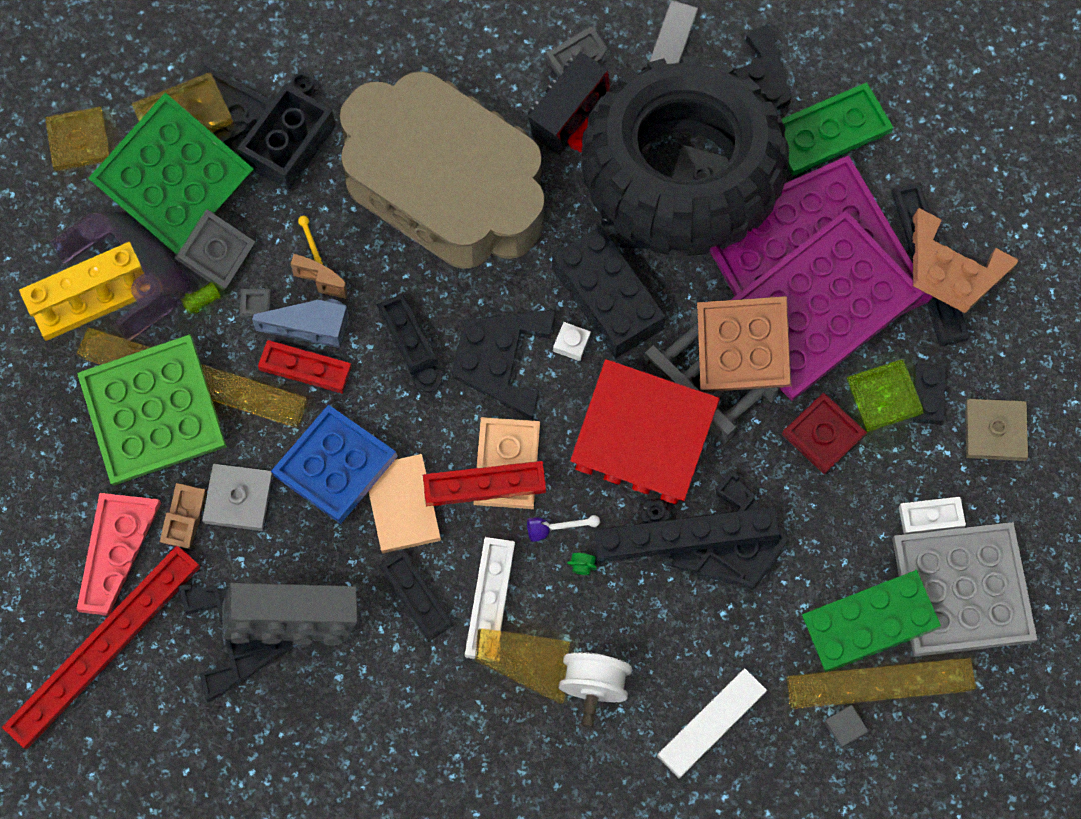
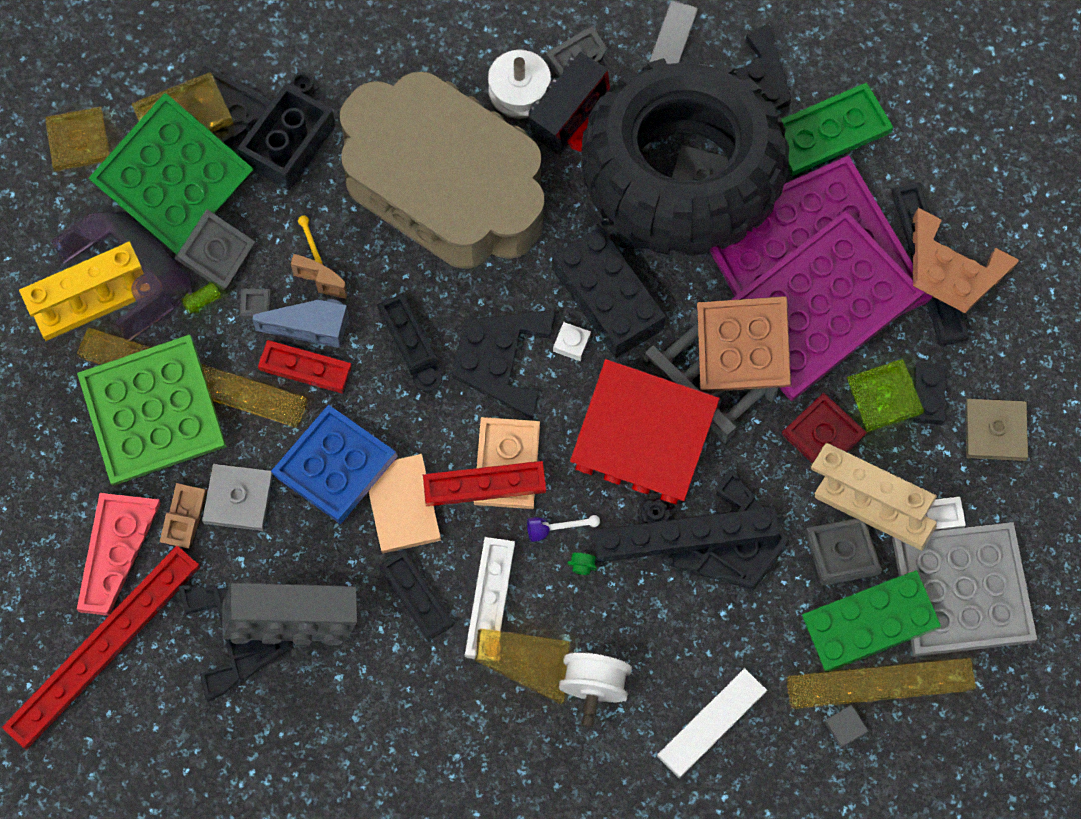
(517, 82): none -> white wheel
(843, 551): none -> dark grey plate
(874, 496): none -> tan fence

